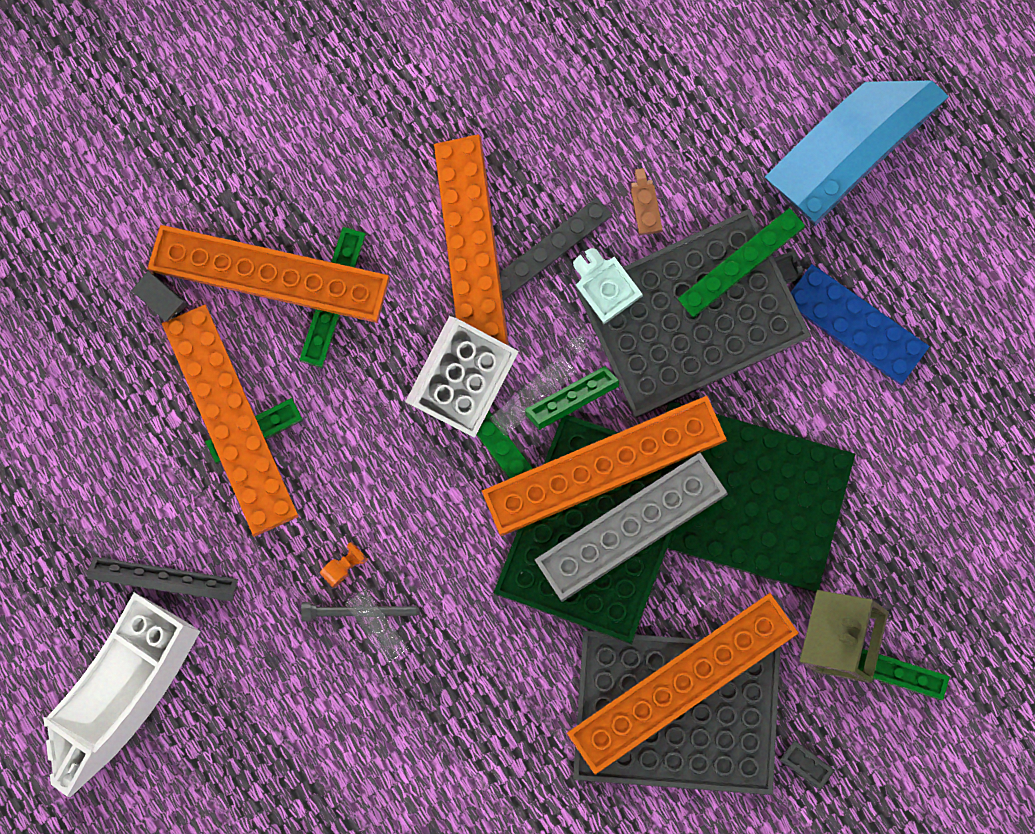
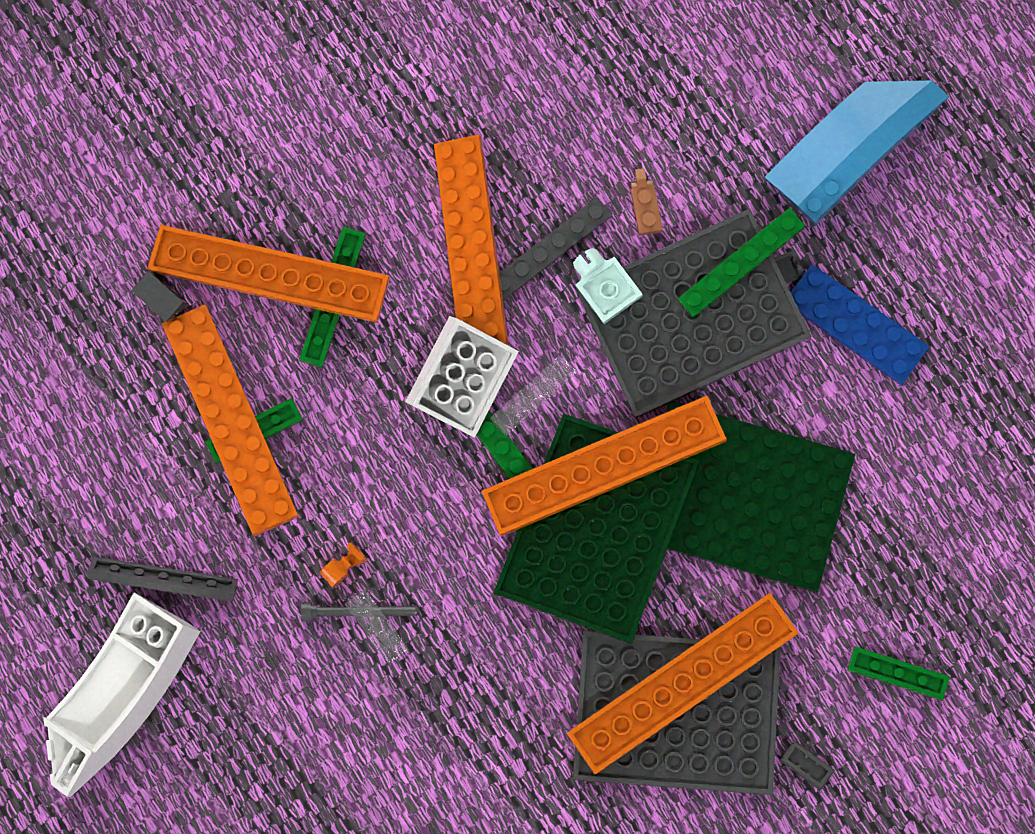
(572, 397): green plate -> none
(578, 343): clear plate -> none
(631, 527): light grey plate -> none
(838, 635): olive piece -> none

